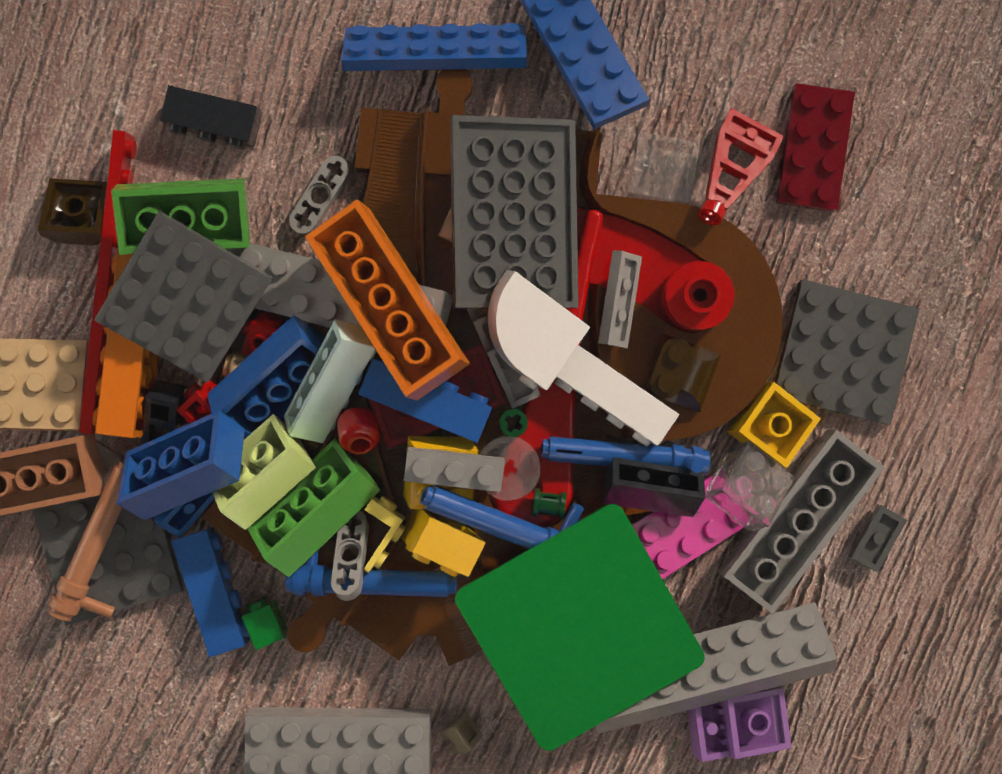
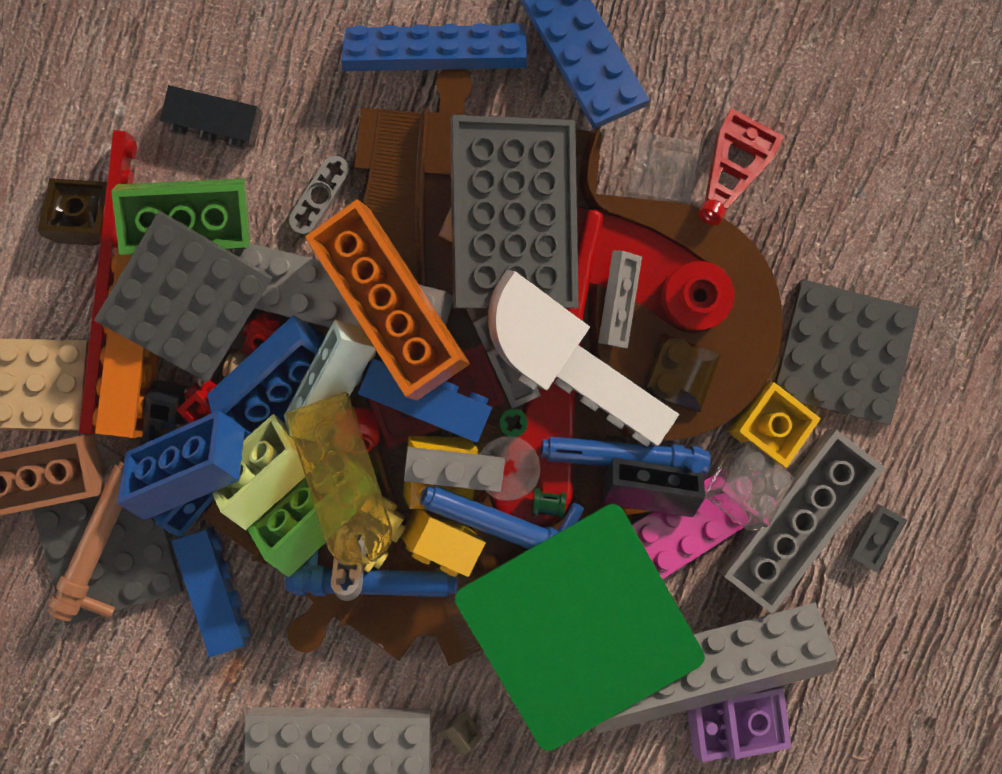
(264, 623): green brick -> none
(341, 479): none -> clear yellow plate
(815, 147): dark red plate -> none

